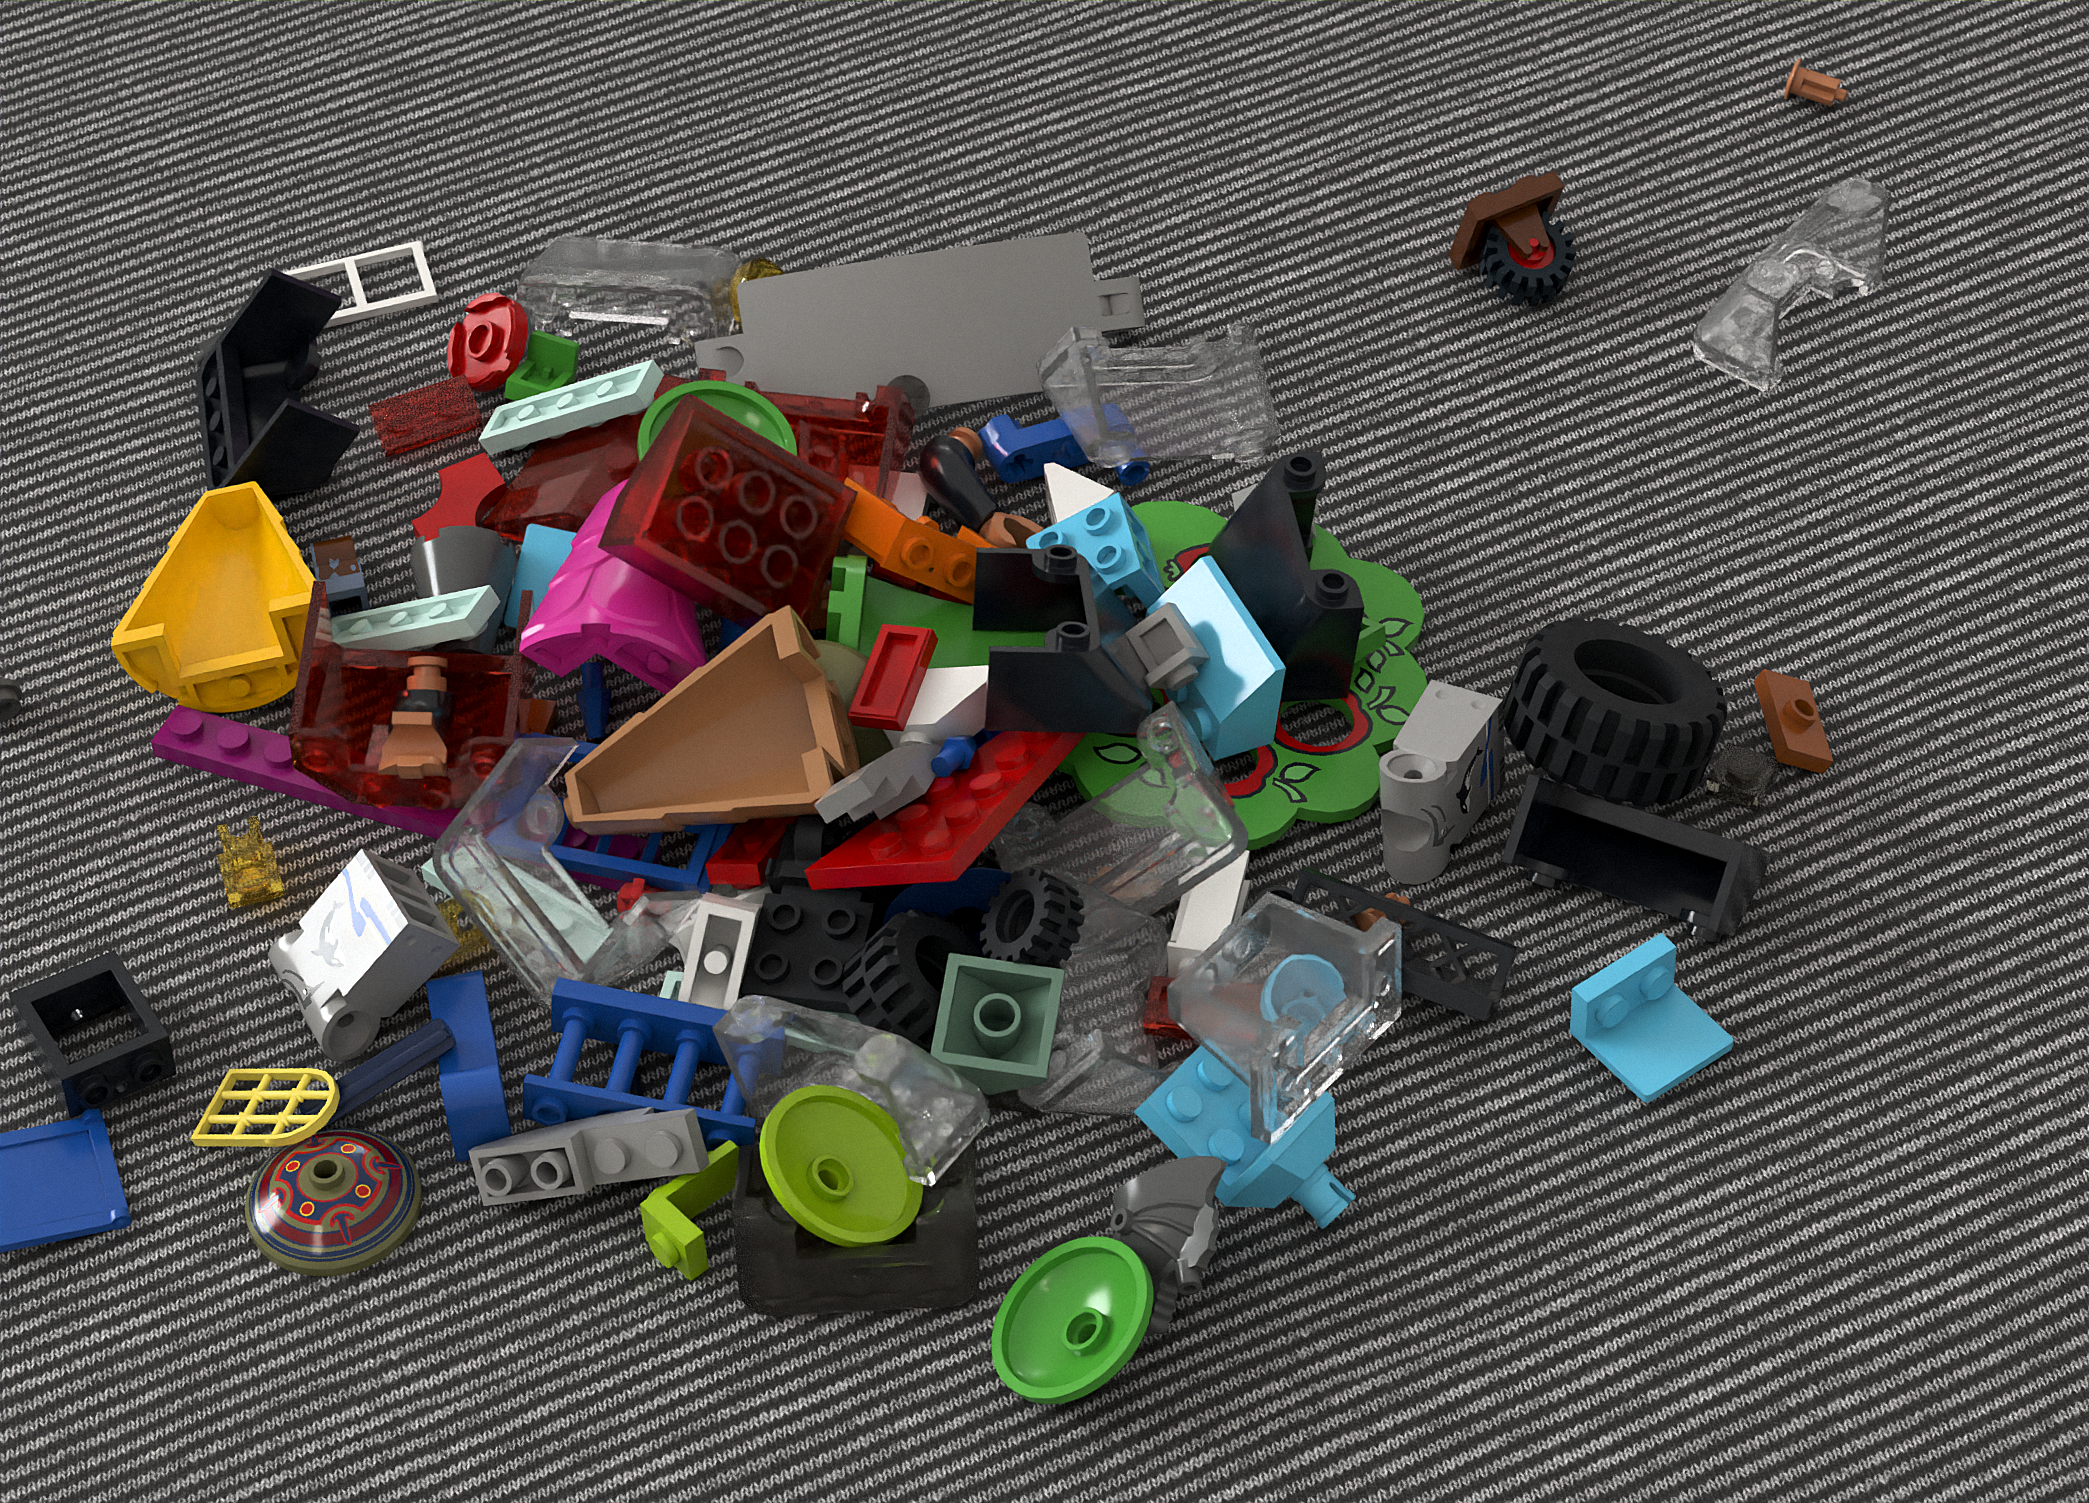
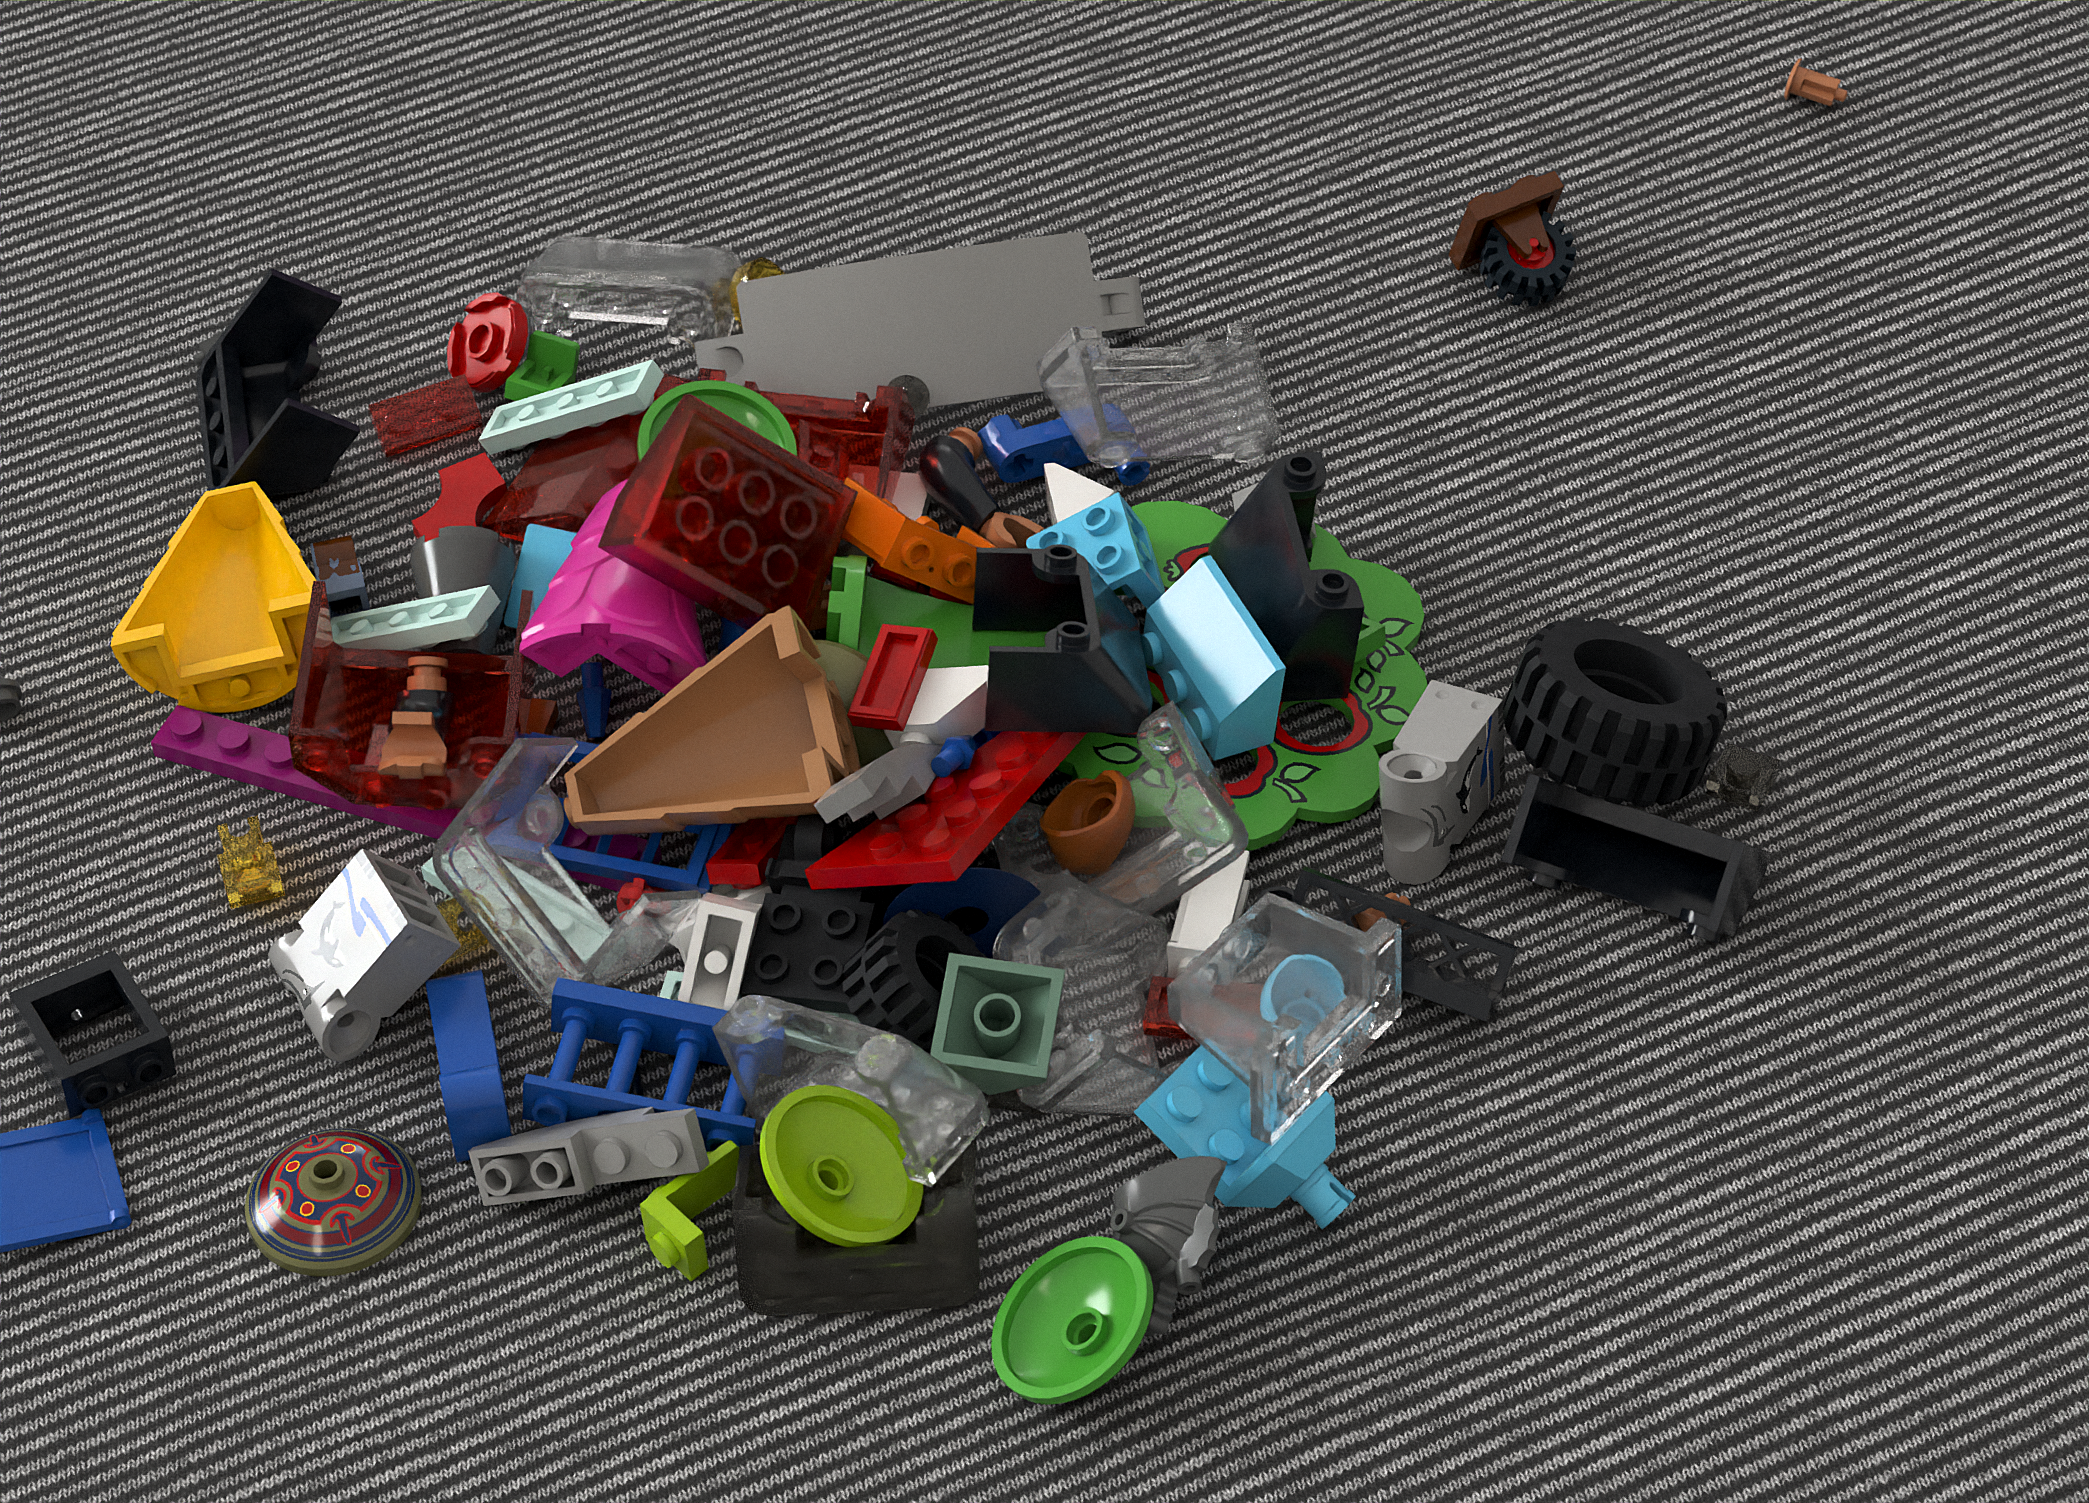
(259, 1094): light yellow window -> none
(365, 310): white window -> none
(387, 1069): dark blue axle -> none
(1033, 920): black tyre -> none
(1090, 822): none -> dark orange hair
(1167, 648): light grey bracket -> none
(1644, 1023): medium azure bracket -> none
(1793, 721): dark orange plate -> none
(1825, 249): clear windscreen -> none

